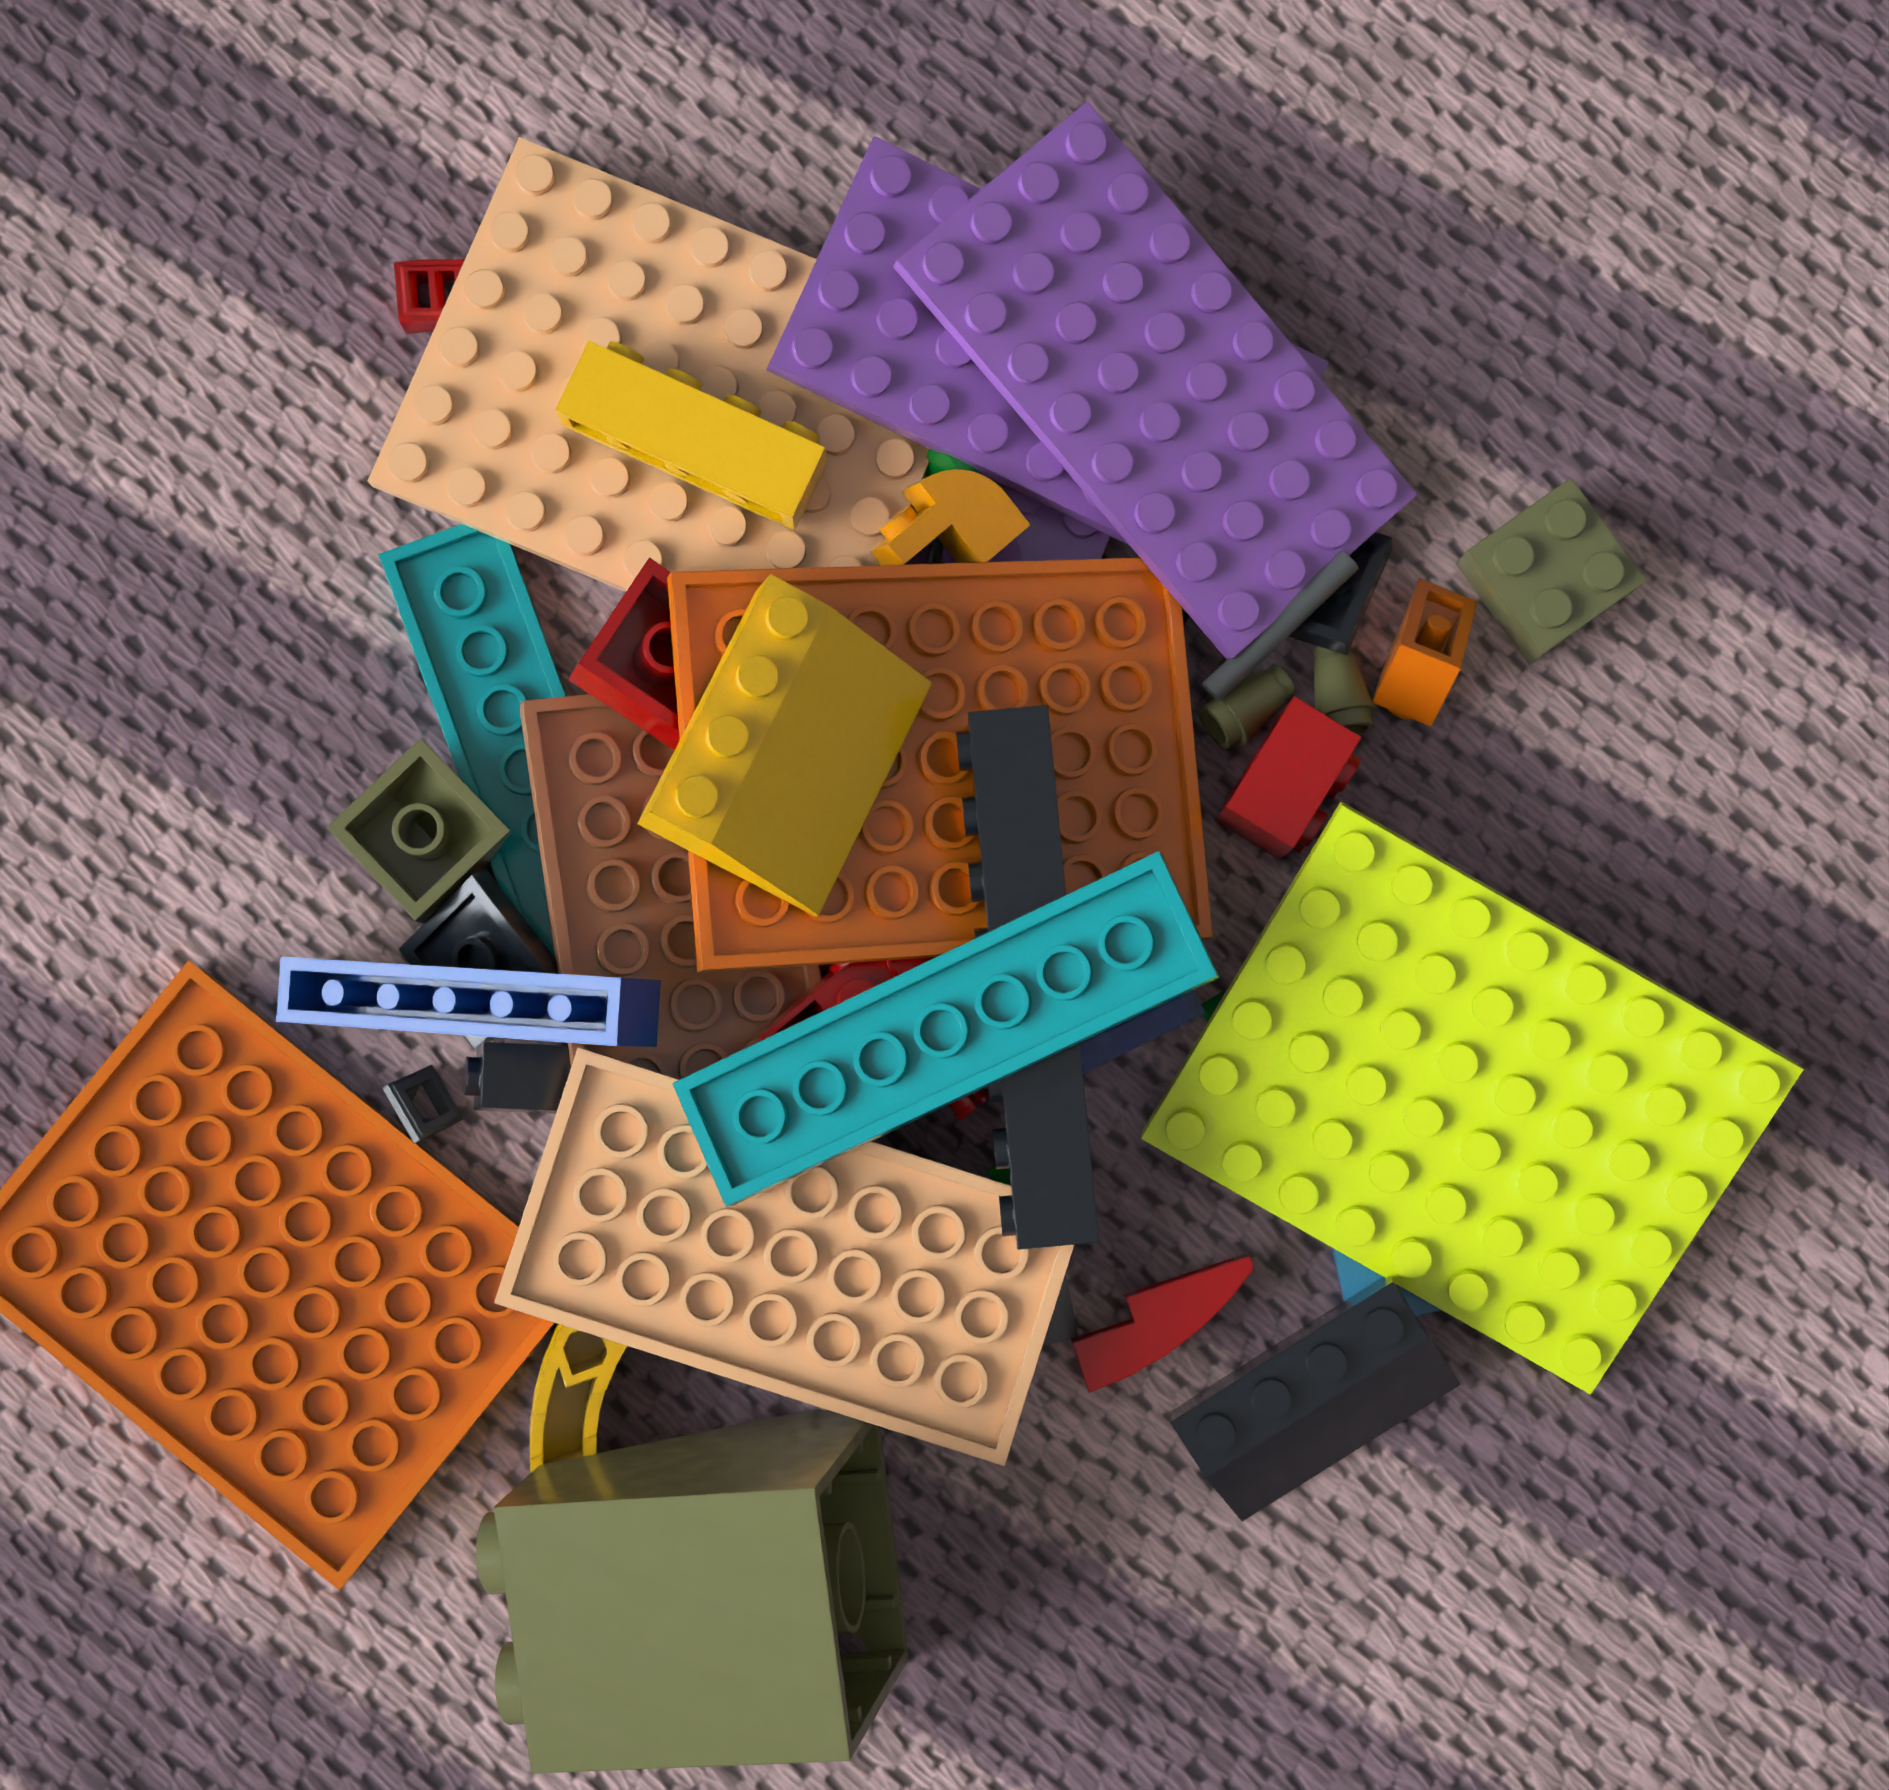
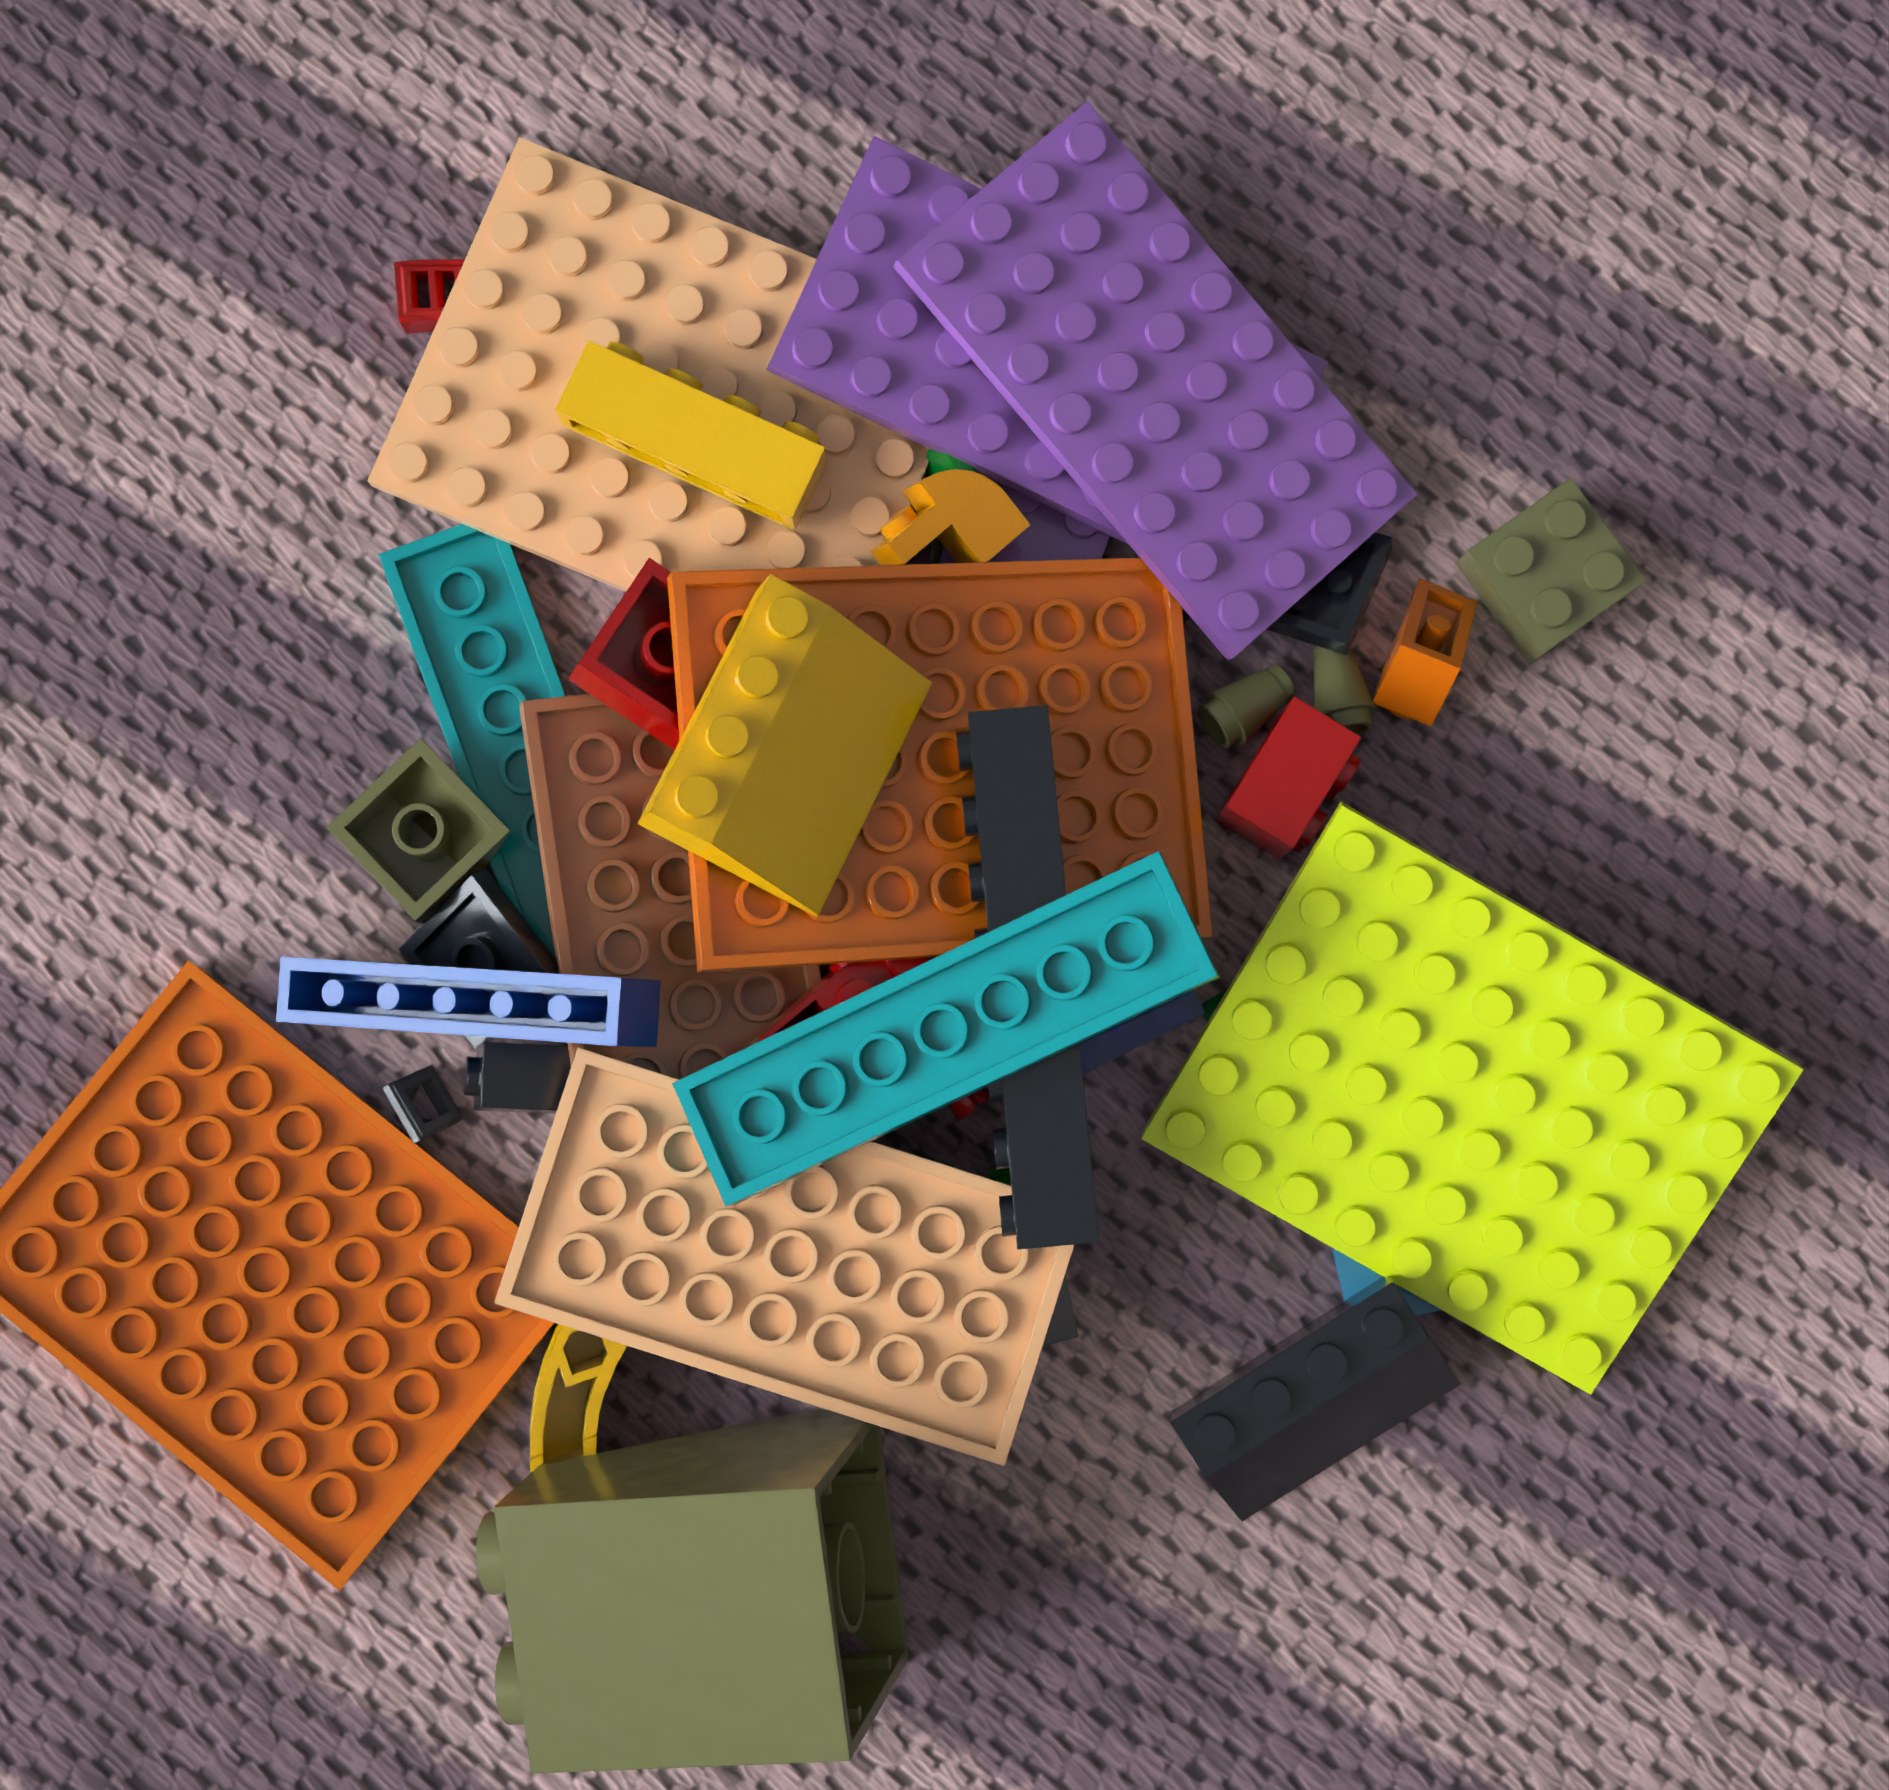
(1159, 1322): red slope -> none
(1295, 613): dark grey bar -> none

